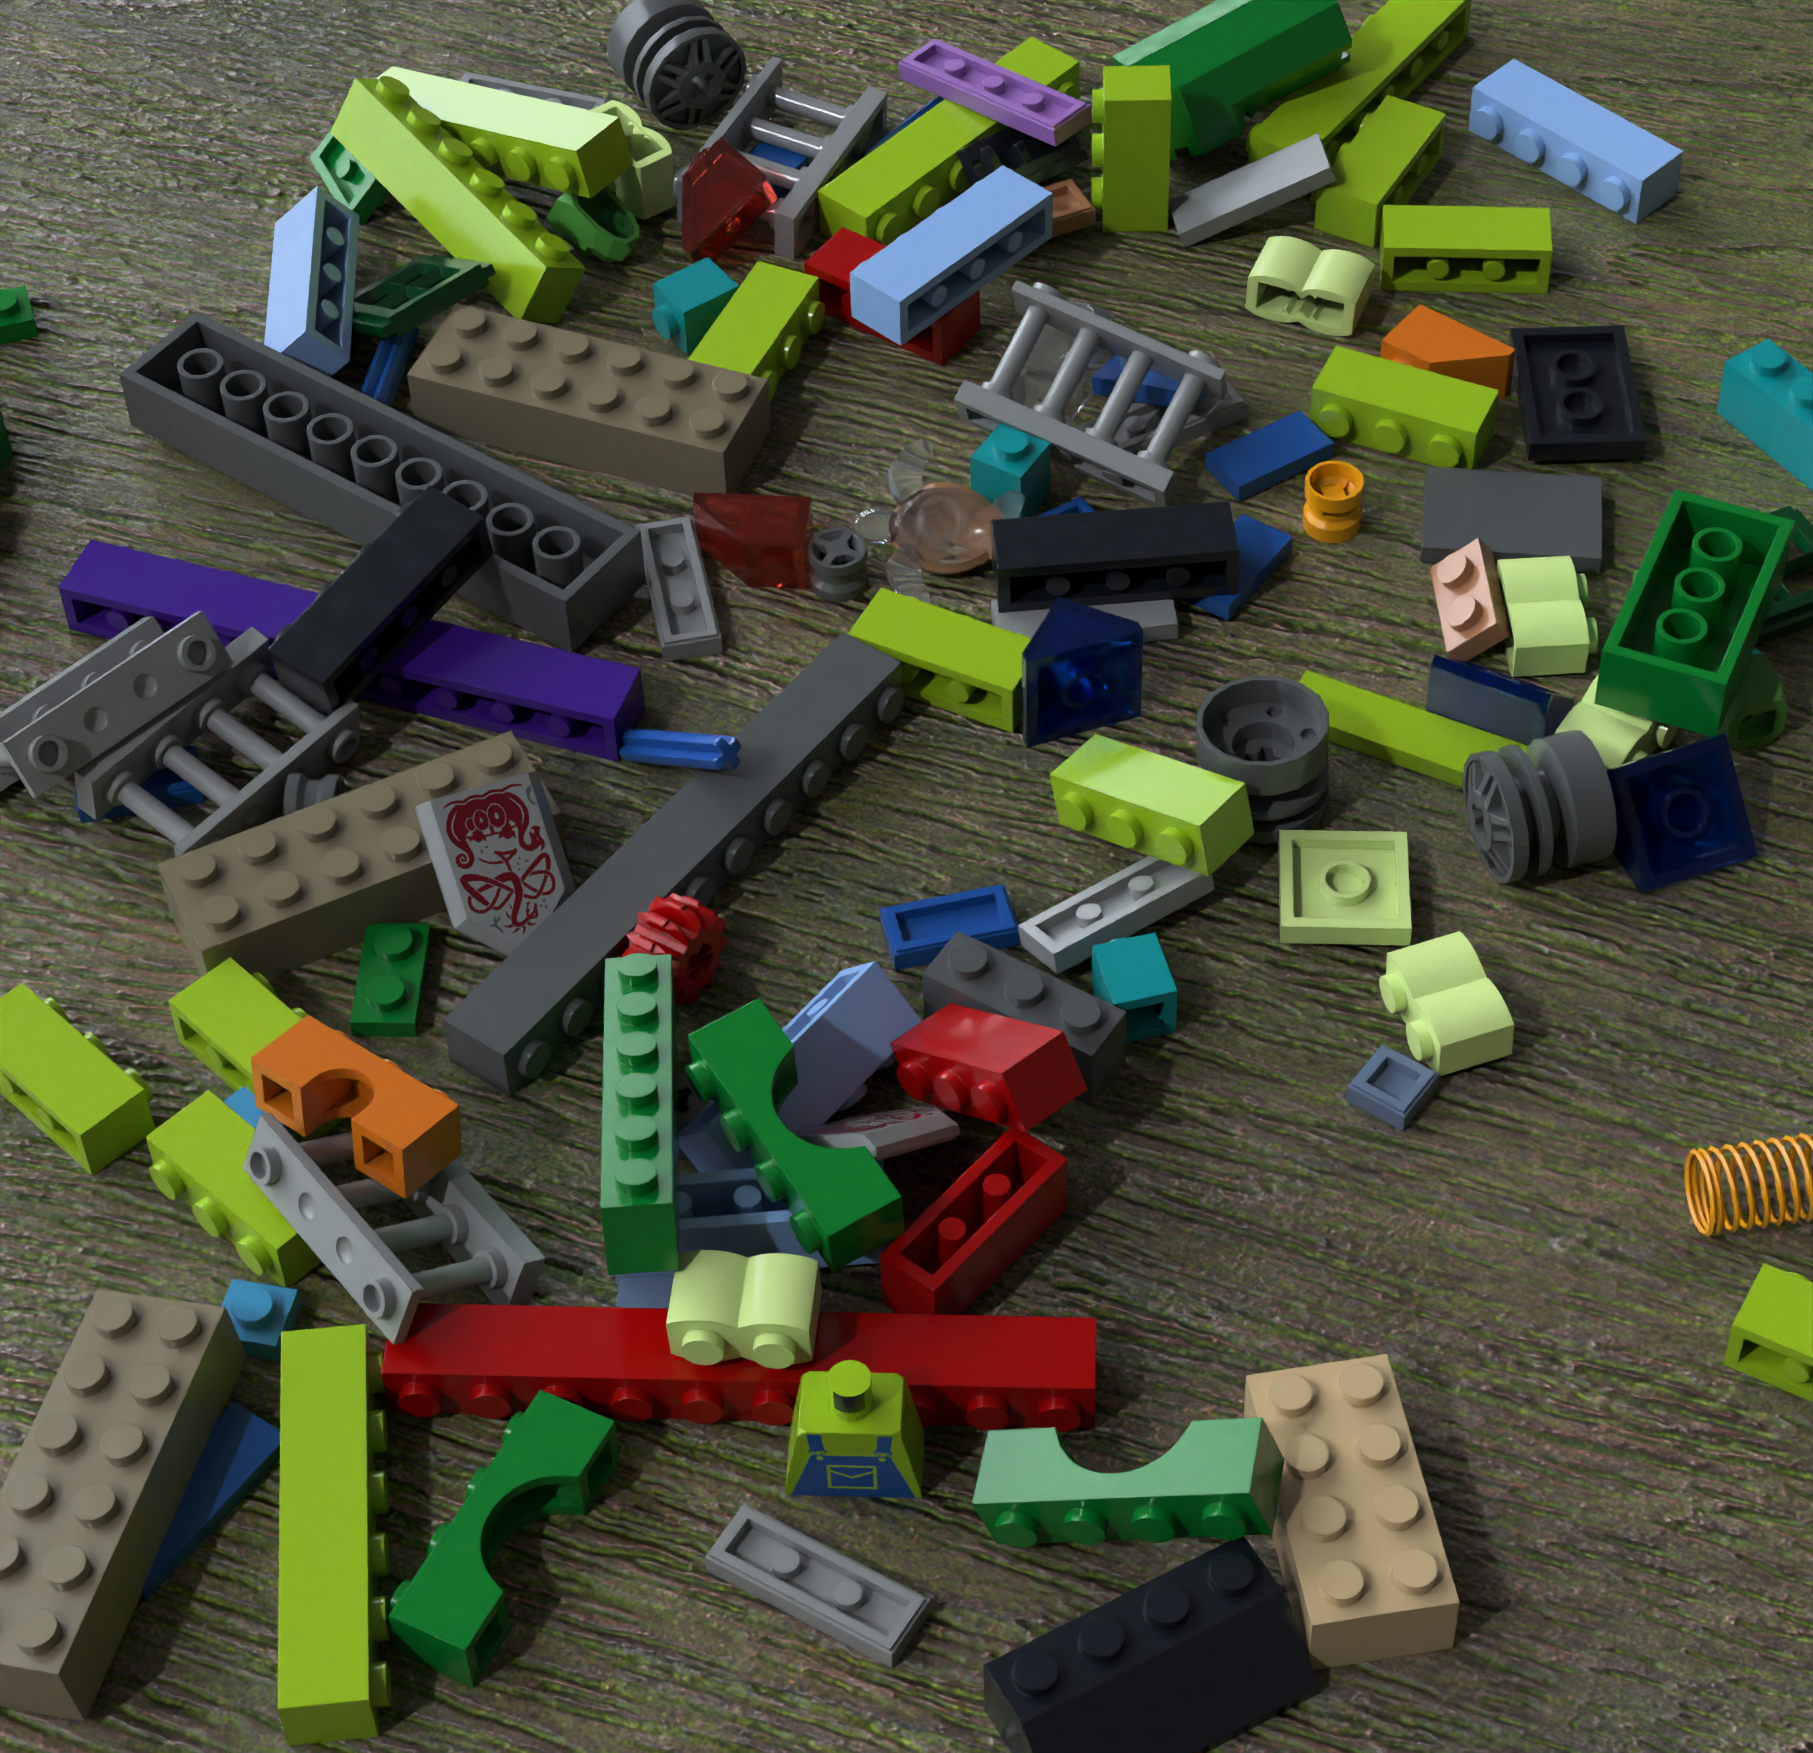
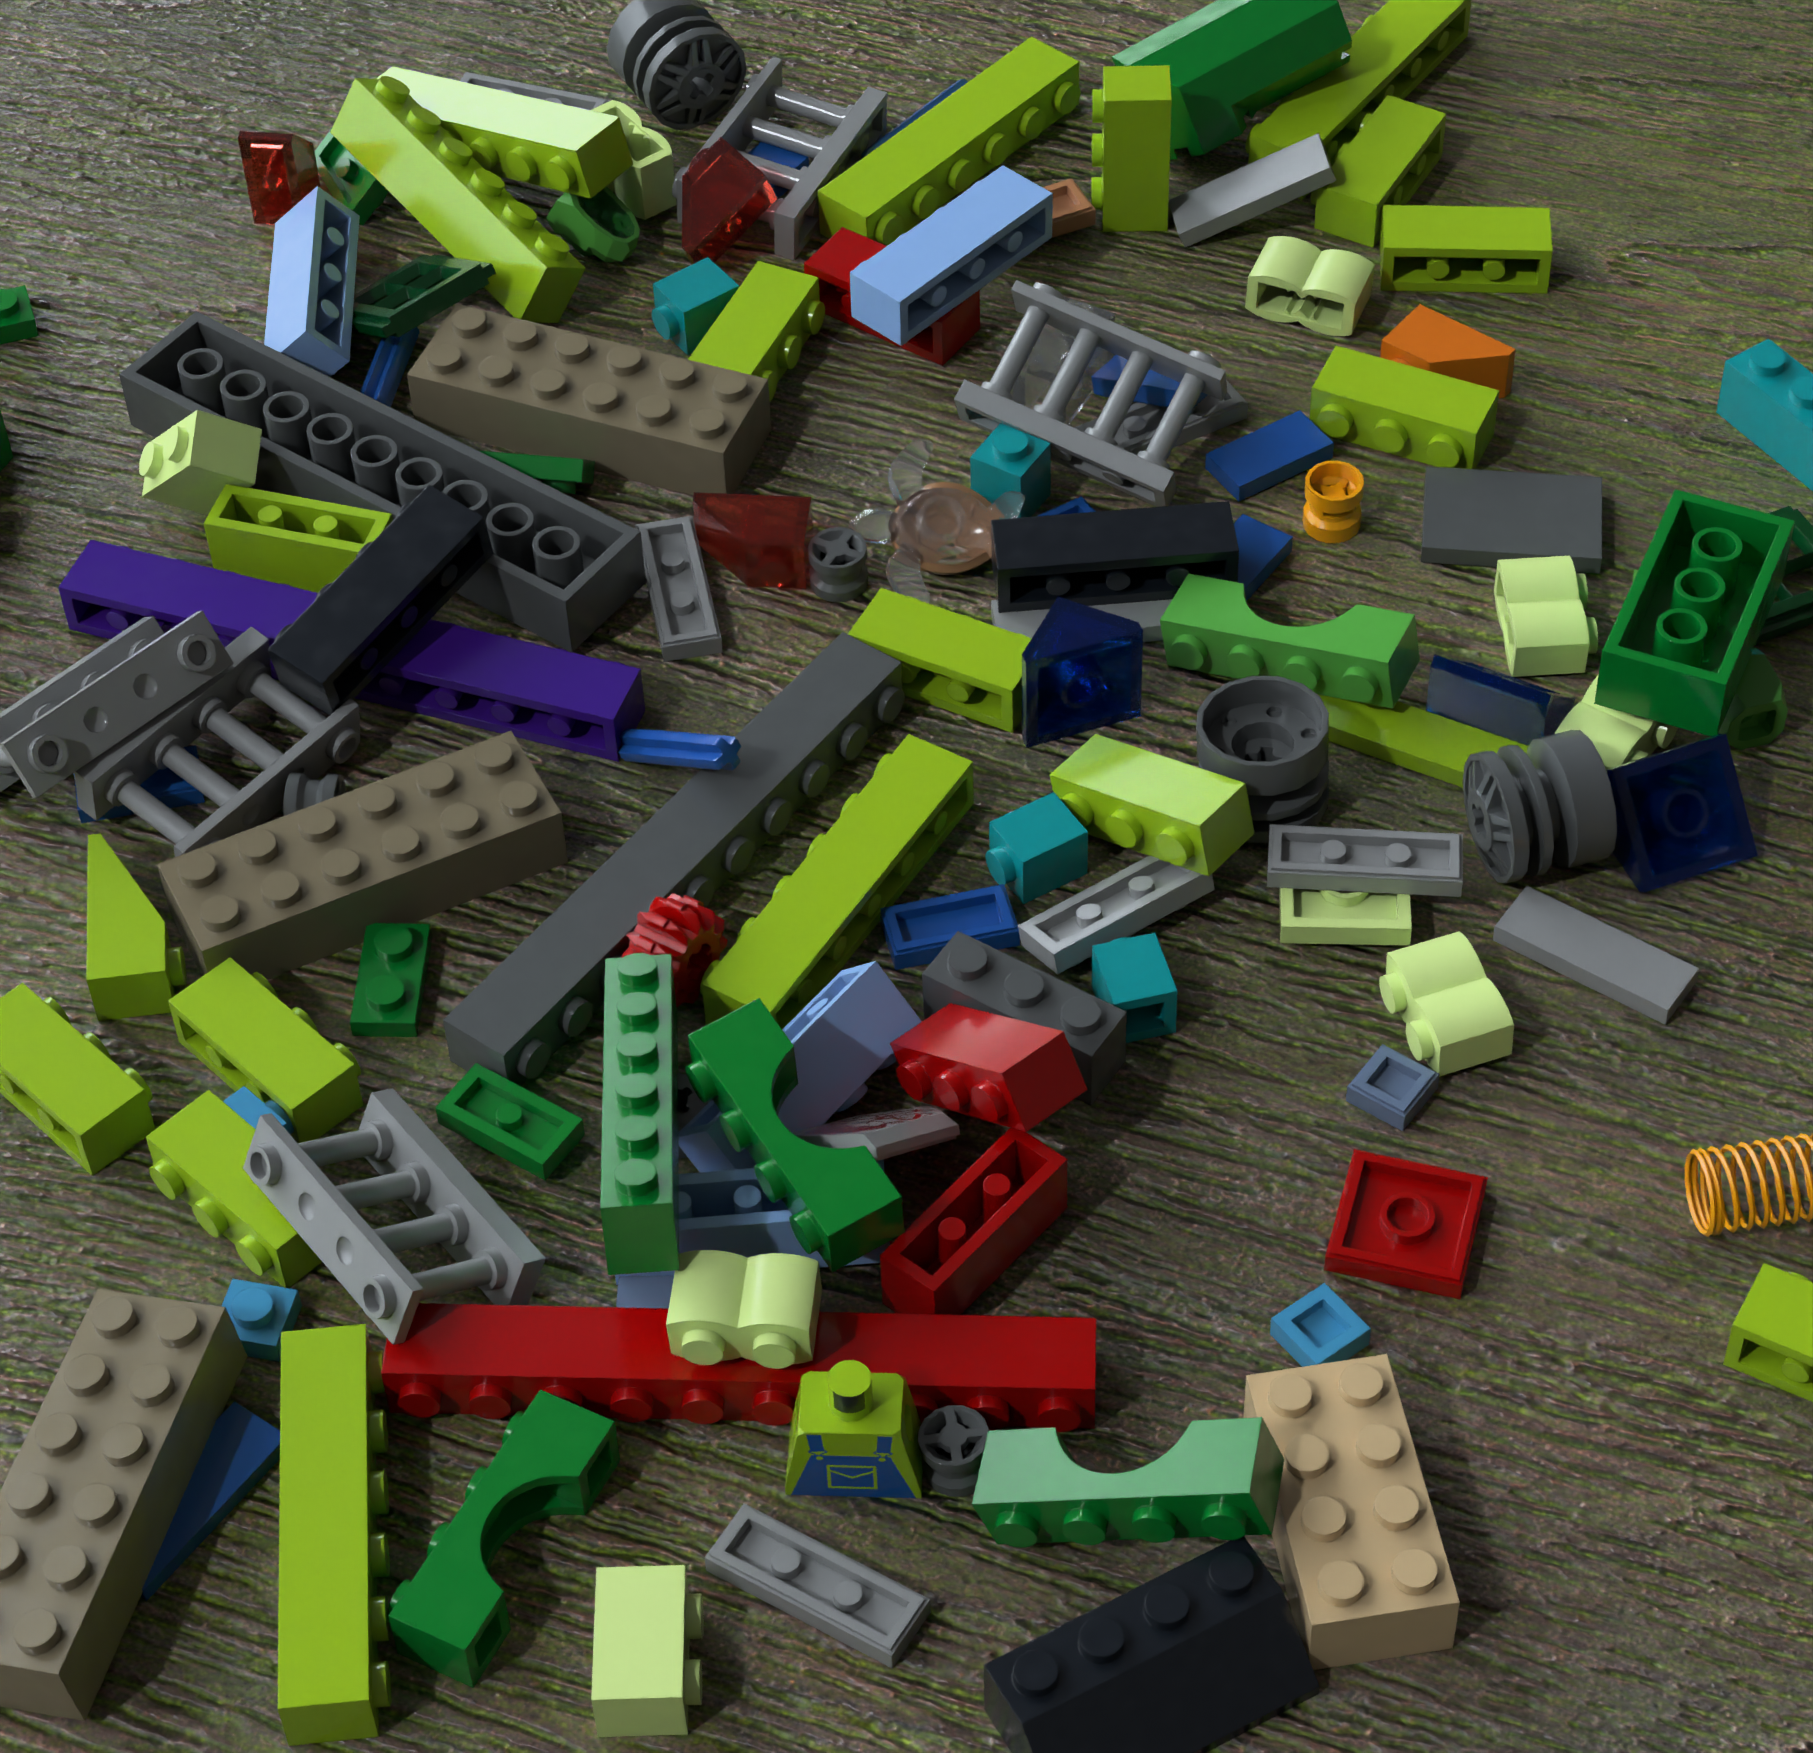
(128, 945): none -> lime slope
(197, 459): none -> yellowish green brick
(277, 172): none -> clear red slope
(287, 536): none -> lime brick
(398, 1124): orange arch -> none
(497, 859): light grey tile -> none
(510, 1121): none -> green plate
(555, 472): none -> green plate
(643, 1651): none -> yellowish green brick
(843, 882): none -> lime brick
(947, 1434): none -> dark grey wheel
(995, 92): medium lavender tile -> none
(1021, 154): black hinge -> none
(1037, 848): none -> teal brick
(1320, 1328): none -> dark azure plate
(1354, 657): none -> bright green arch
(1365, 860): none -> light grey tile
(1406, 1224): none -> red tile
(1469, 601): nougat plate -> none
(1575, 141): light blue brick -> none
(1577, 393): black plate -> none
(1596, 954): none -> light grey tile

